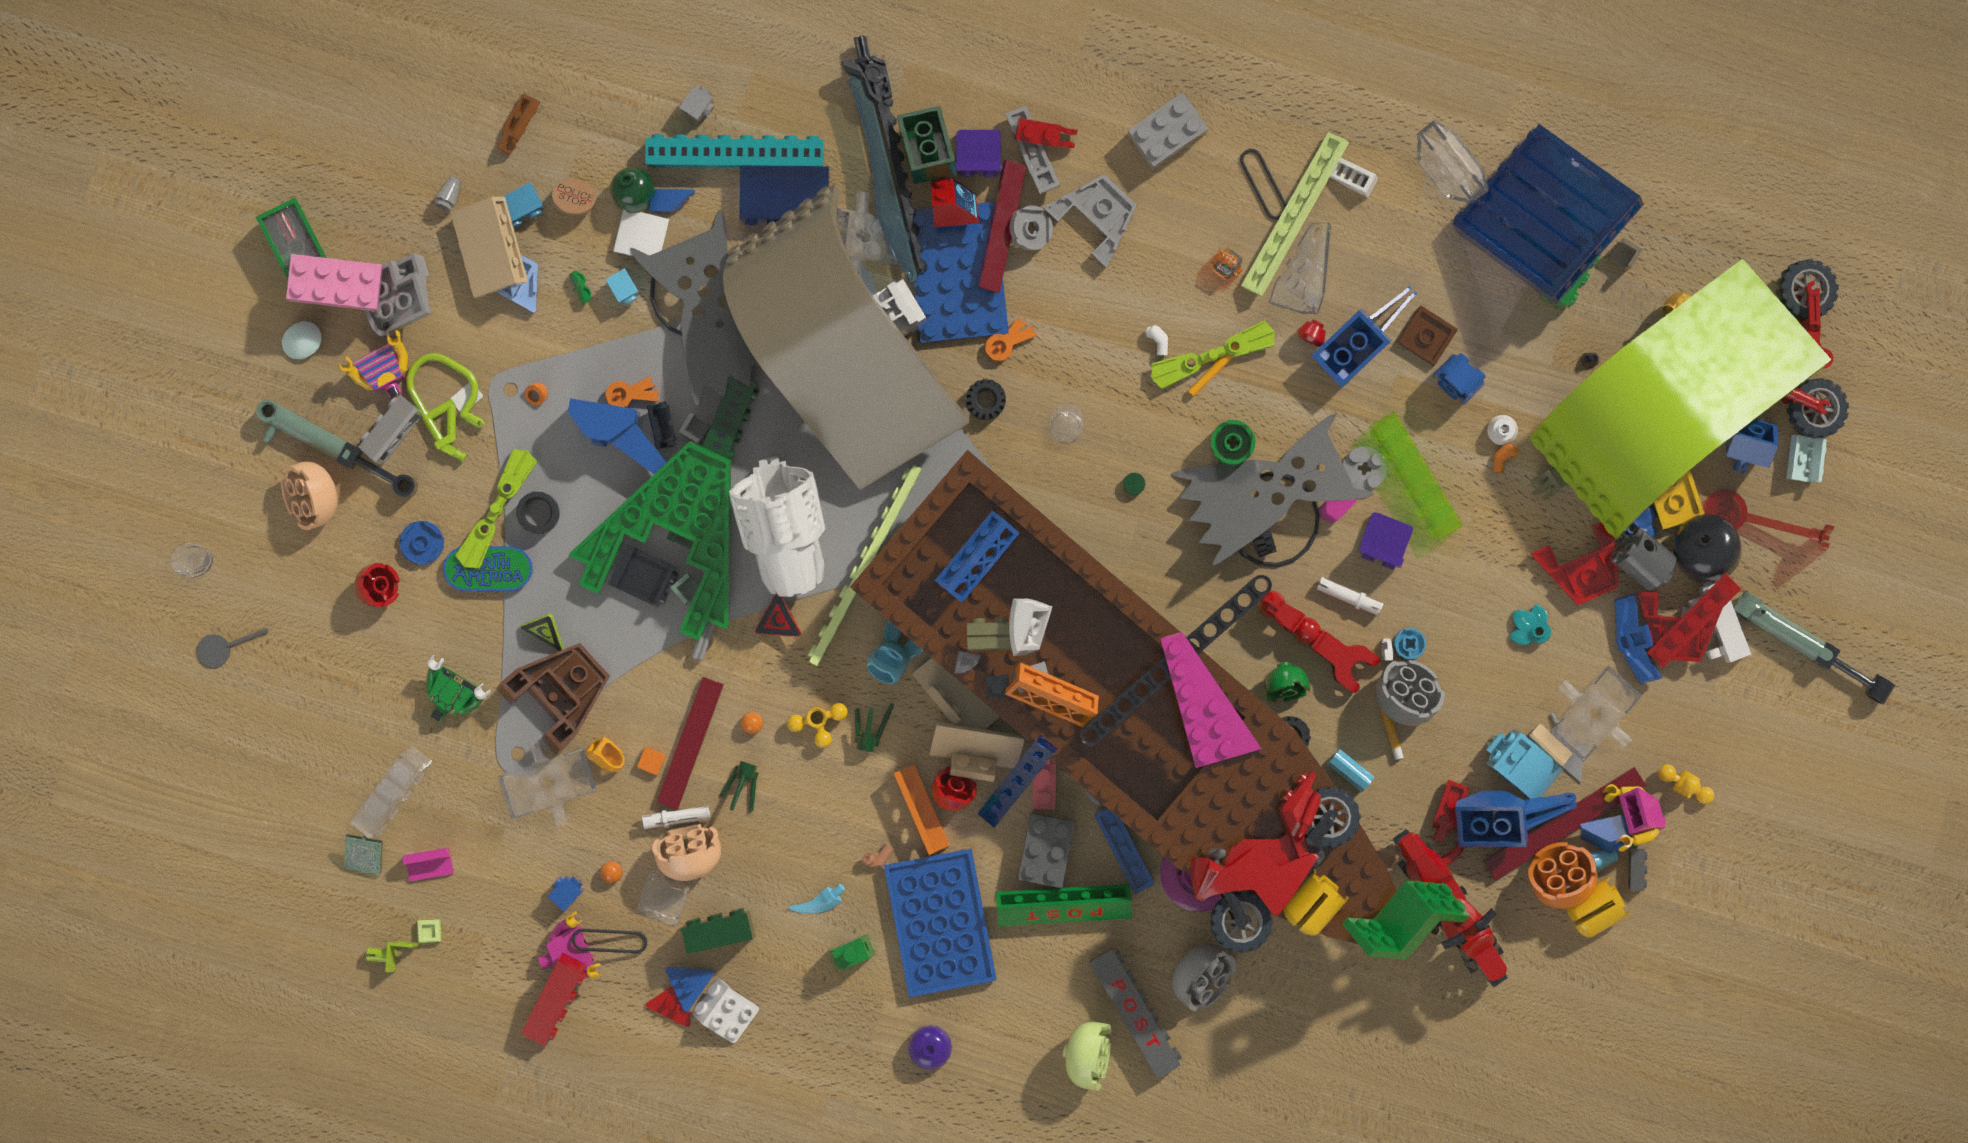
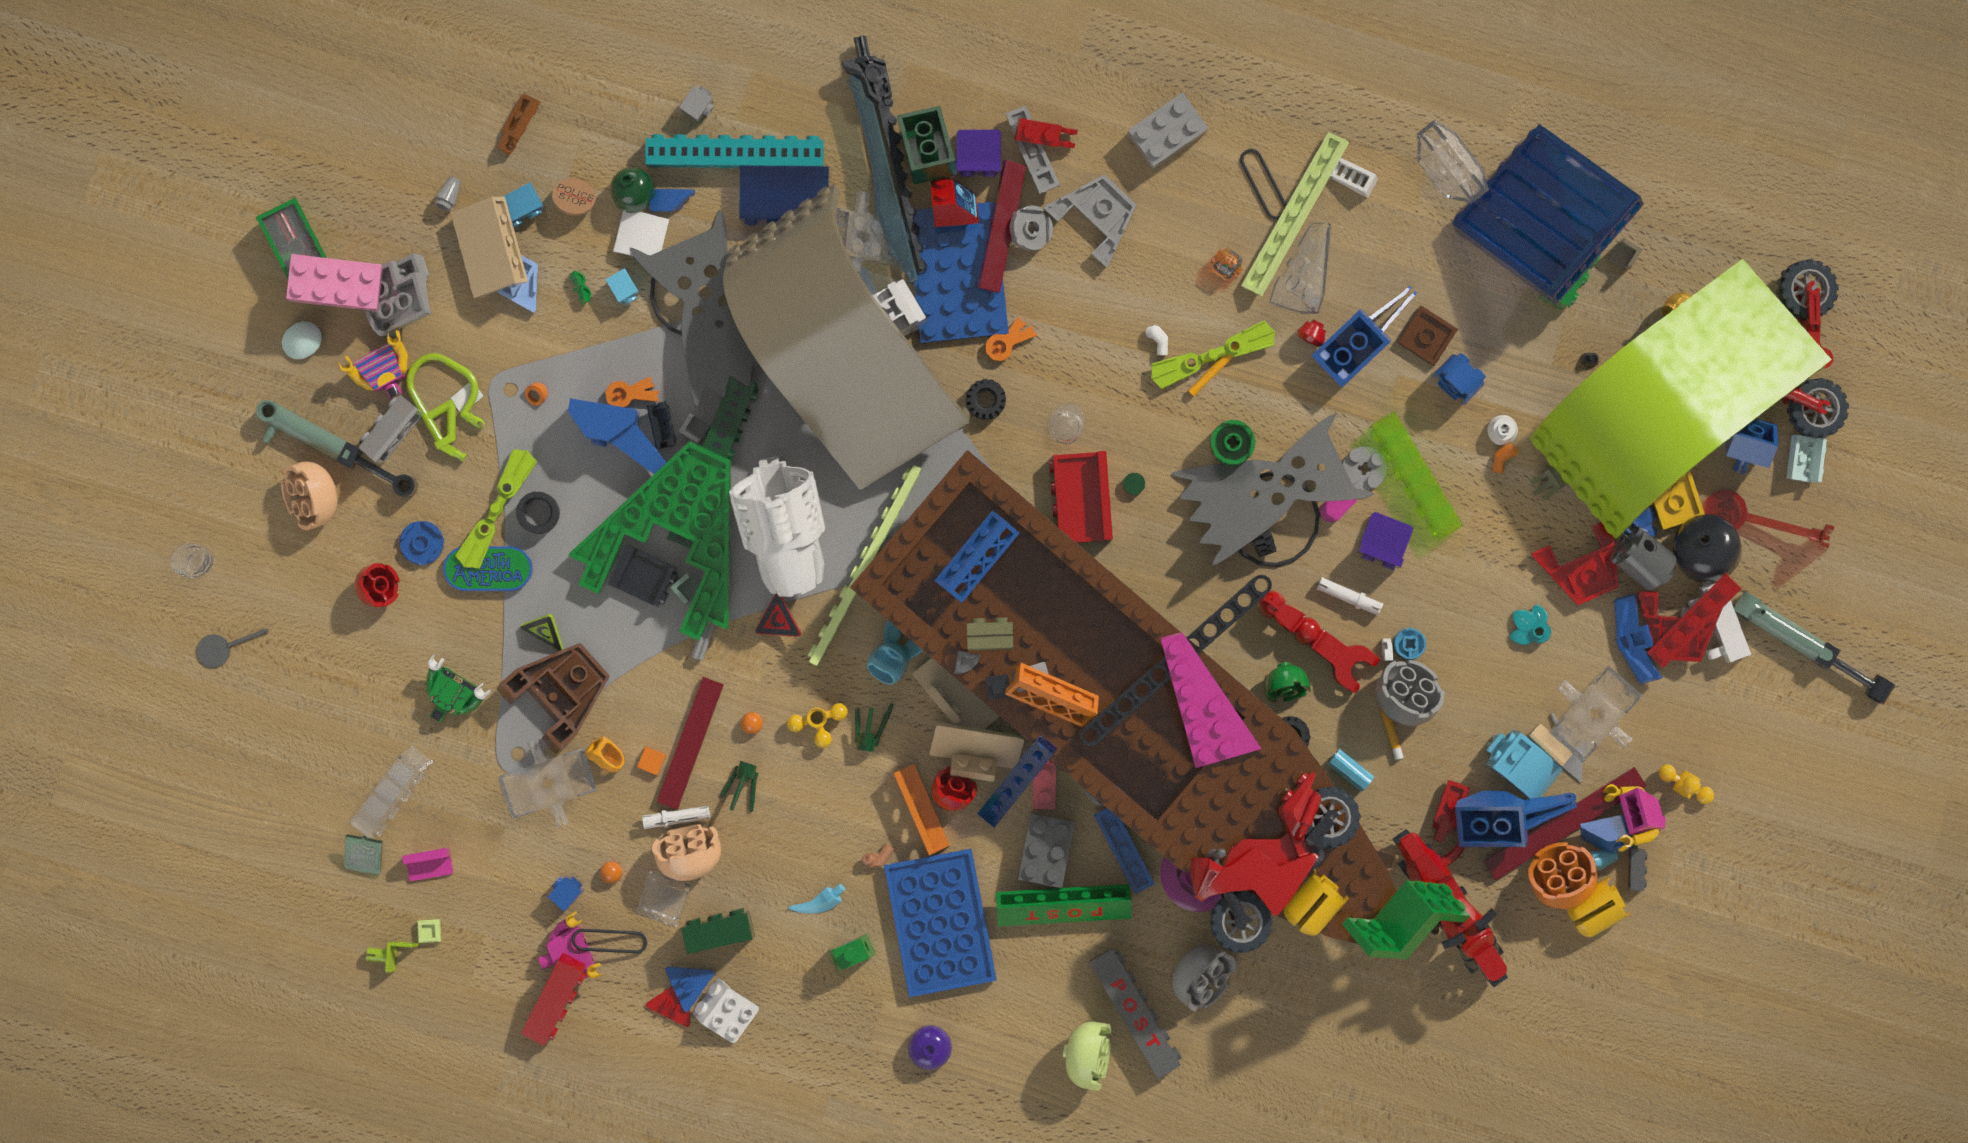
(1027, 625): white slope -> none
(1082, 496): none -> red panel

